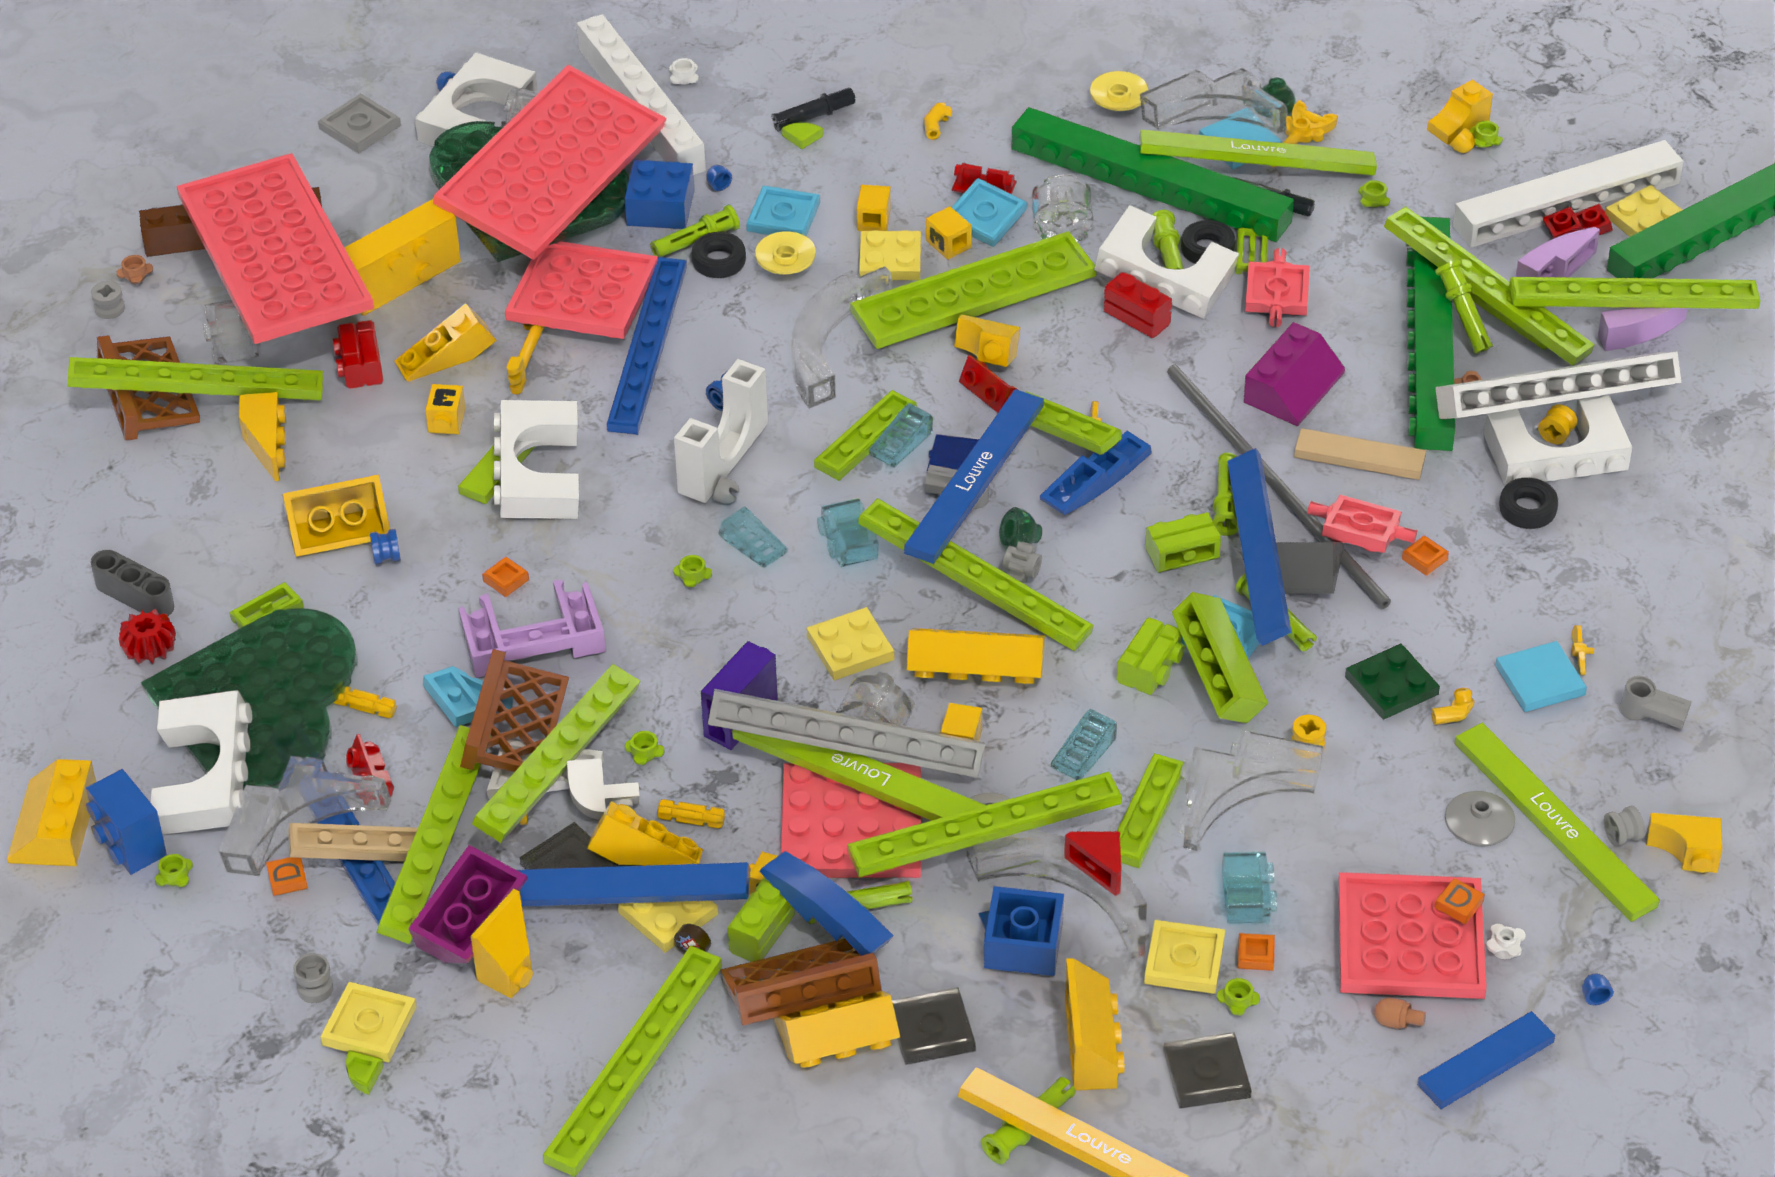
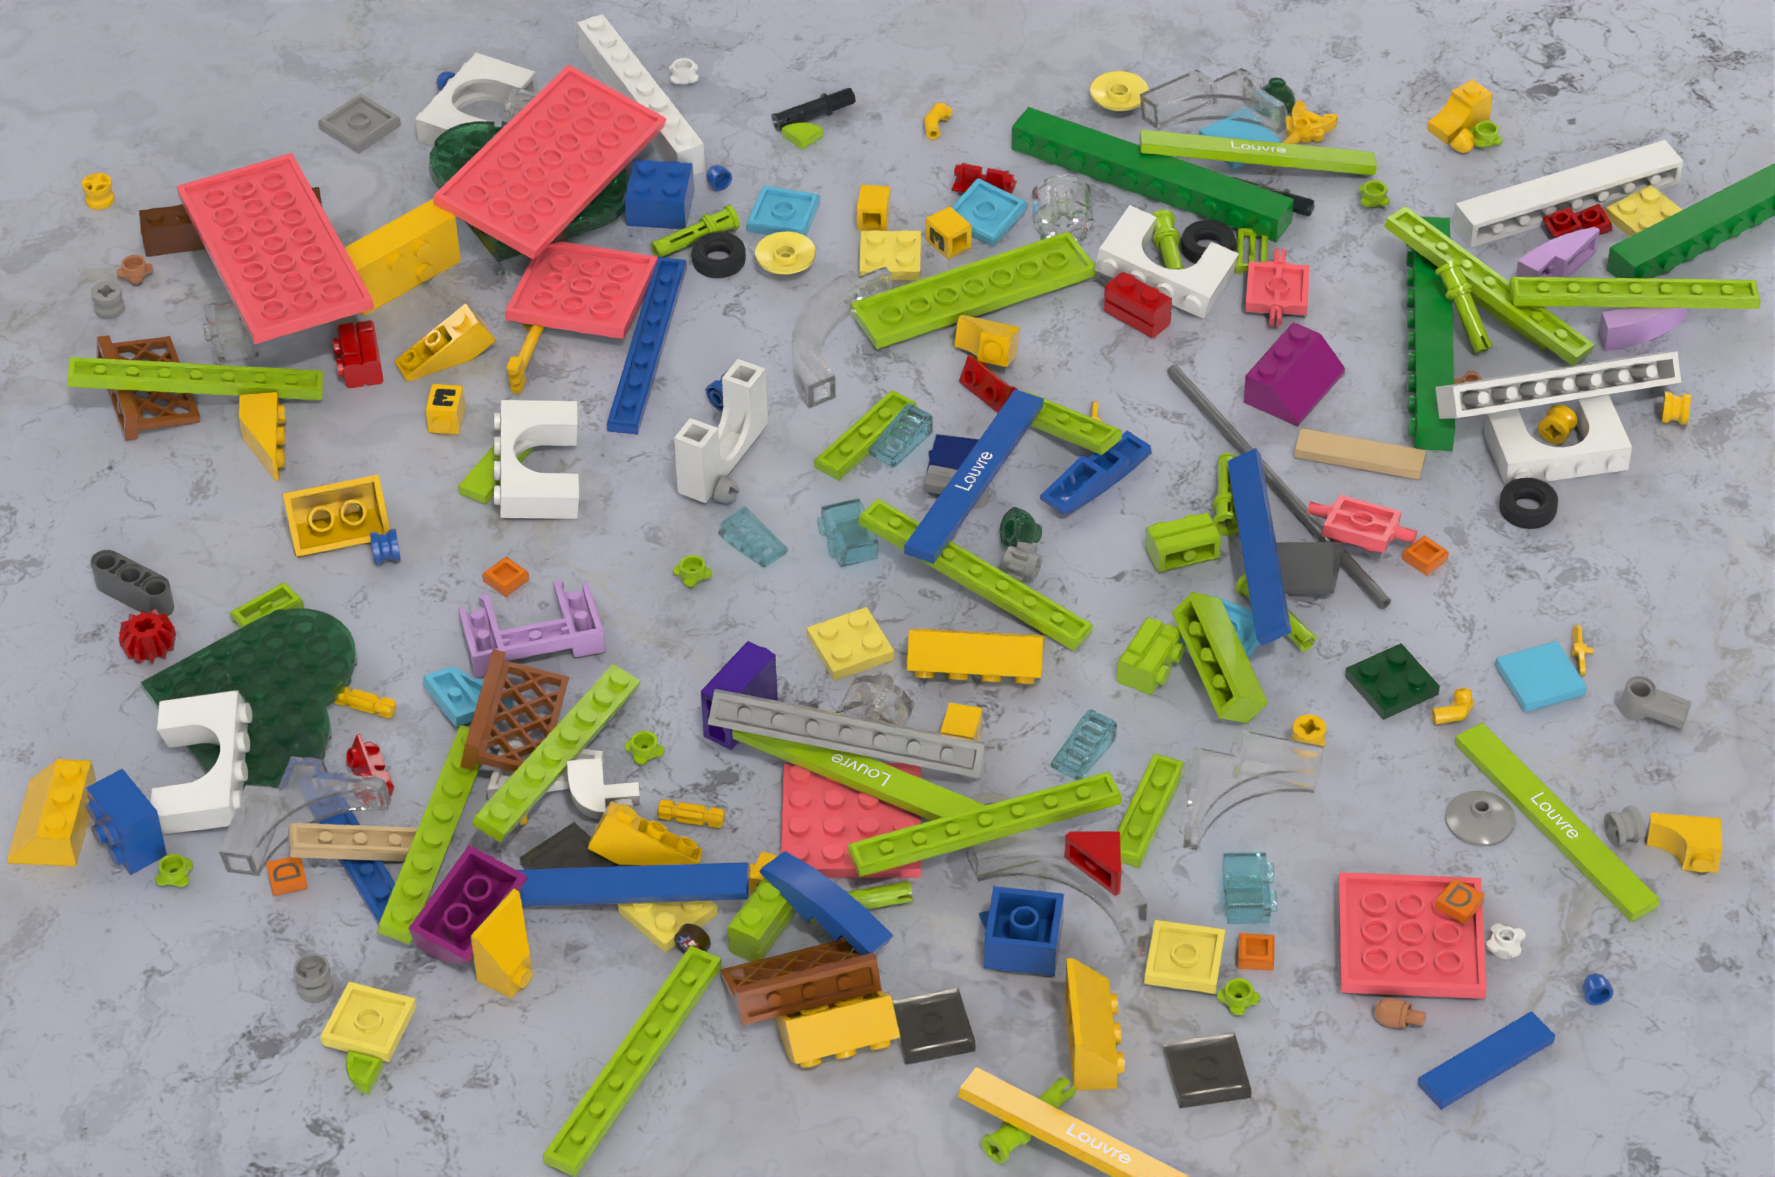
(98, 191): none -> yellow wheel
(1676, 408): none -> yellow wheel

